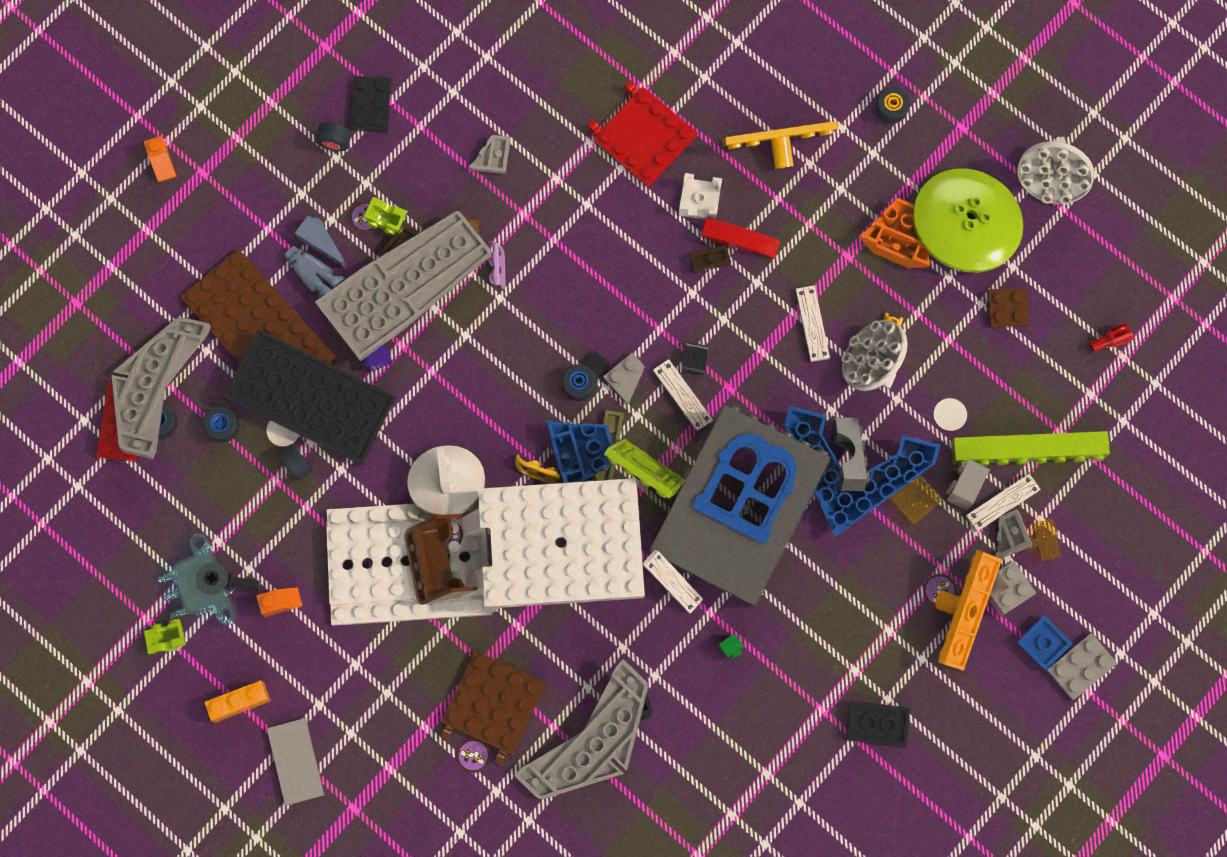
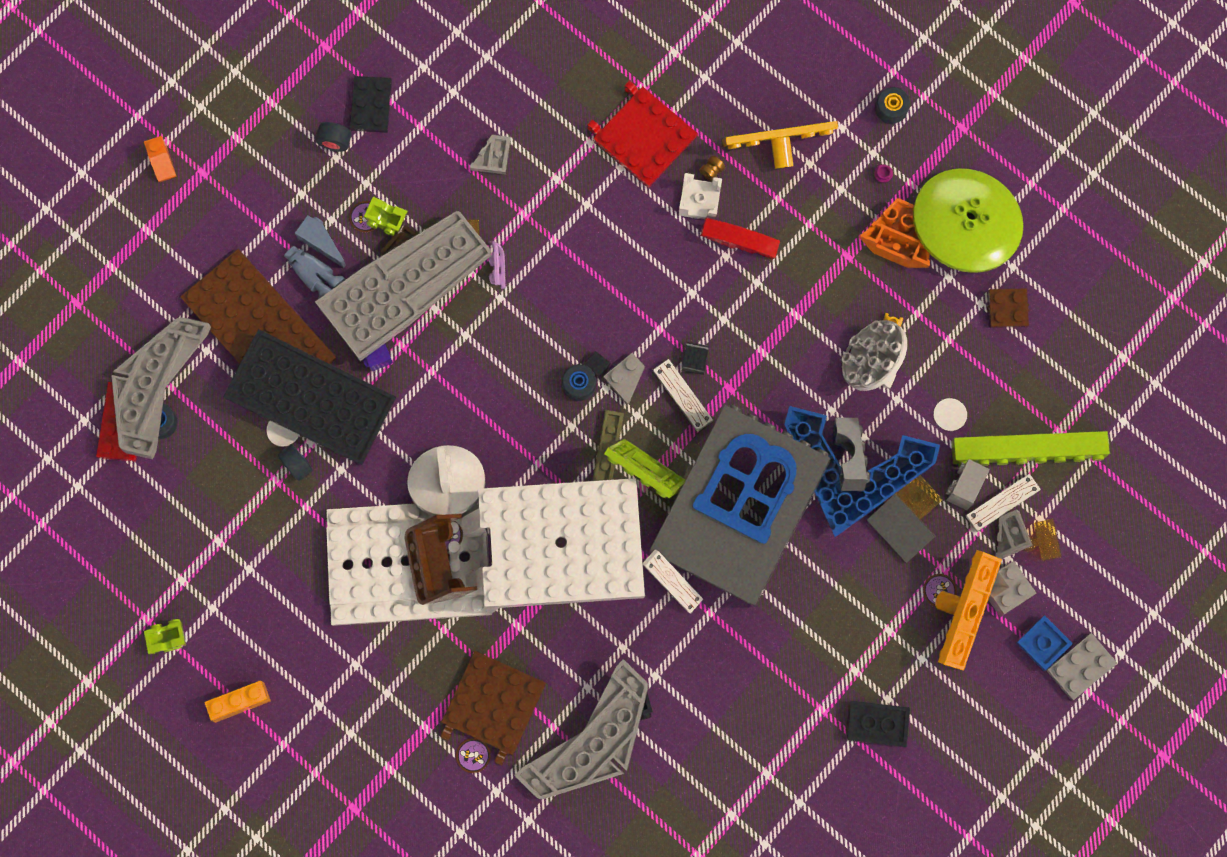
(196, 591): clear light blue piece -> none
(218, 418): black wheel -> none
(279, 601): orange slope -> none
(295, 762): light grey tile -> none
(533, 468): yellow piece -> none
(579, 449): blue wedge -> none
(710, 259): dark brown plate -> none
(712, 168): none -> pearl gold wheel
(731, 647): green plate -> none
(812, 324): white tile -> none
(883, 173): none -> magenta plate
(901, 528): none -> dark grey tile
(1056, 172): white bracket -> none
(1113, 338): red arm -> none

